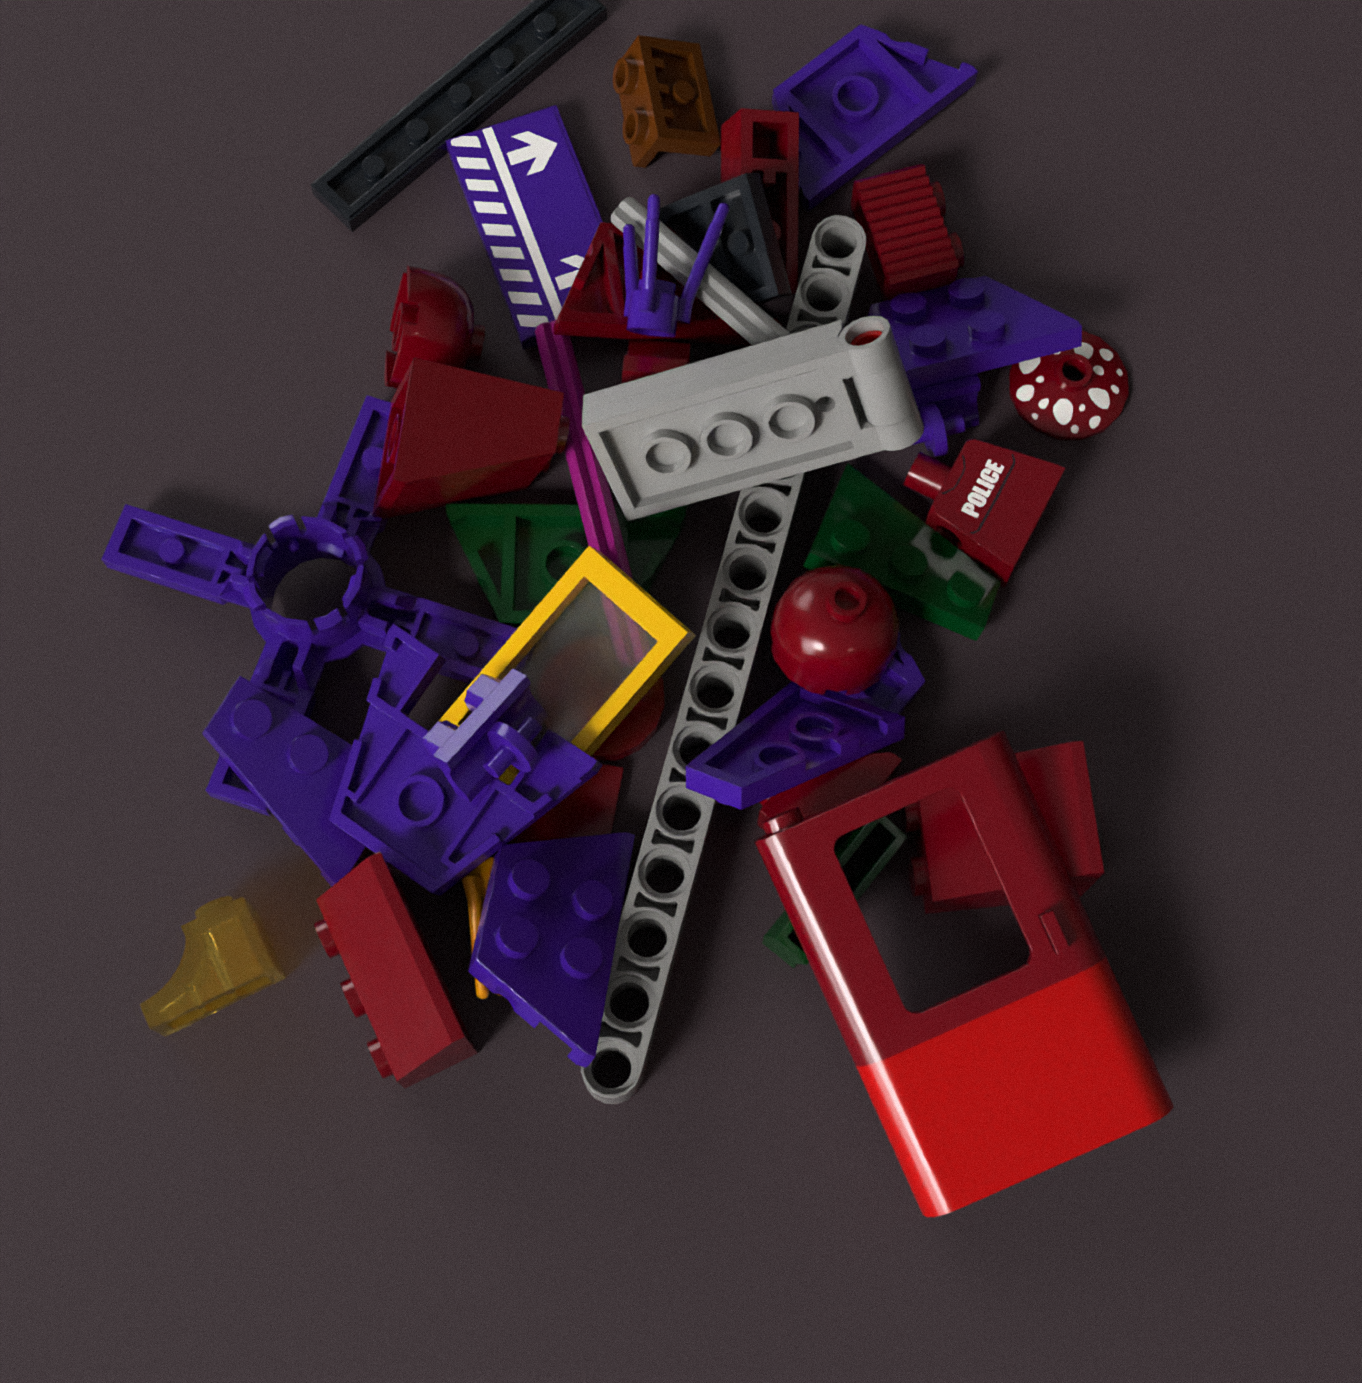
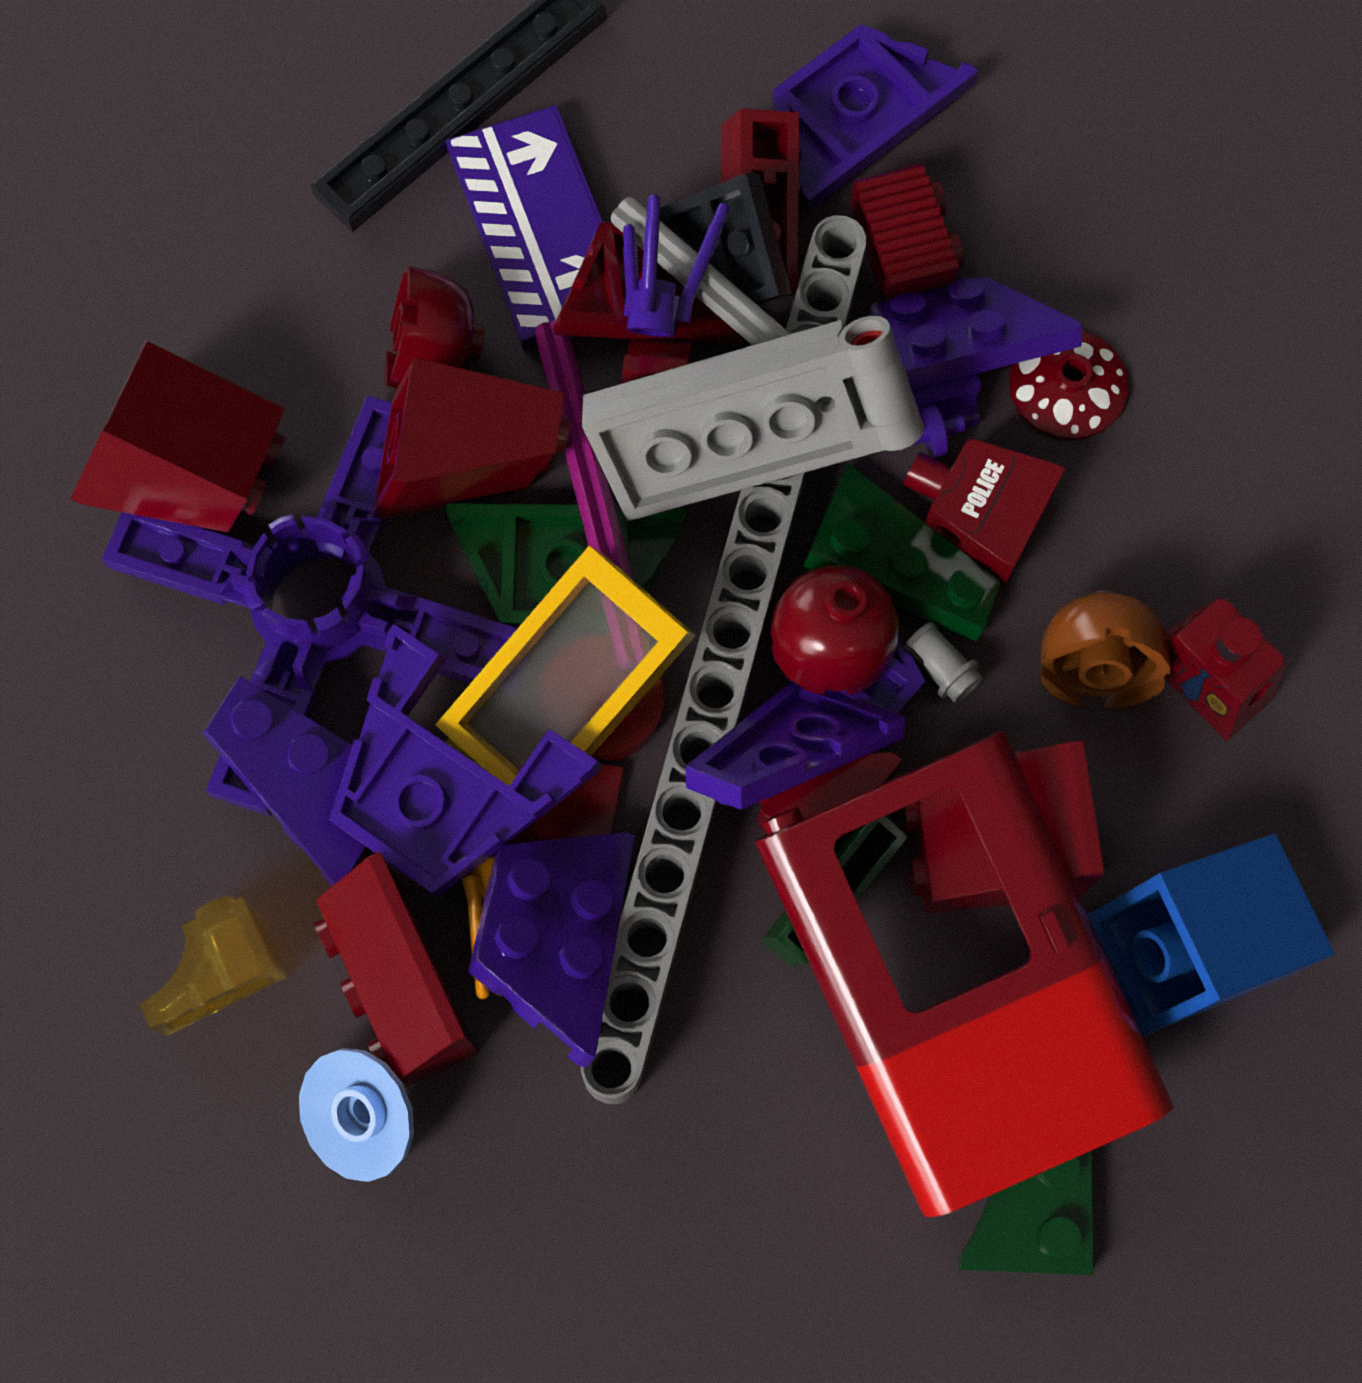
(181, 446): none -> dark red slope
(356, 1114): none -> light blue dish
(492, 737): dark purple hips -> none
(665, 99): reddish brown bracket -> none
(943, 663): none -> light grey pin
(1037, 1225): none -> dark green wing
(1105, 649): none -> dark orange cylinder
(1209, 933): none -> blue slope
(1223, 666): none -> dark red torso

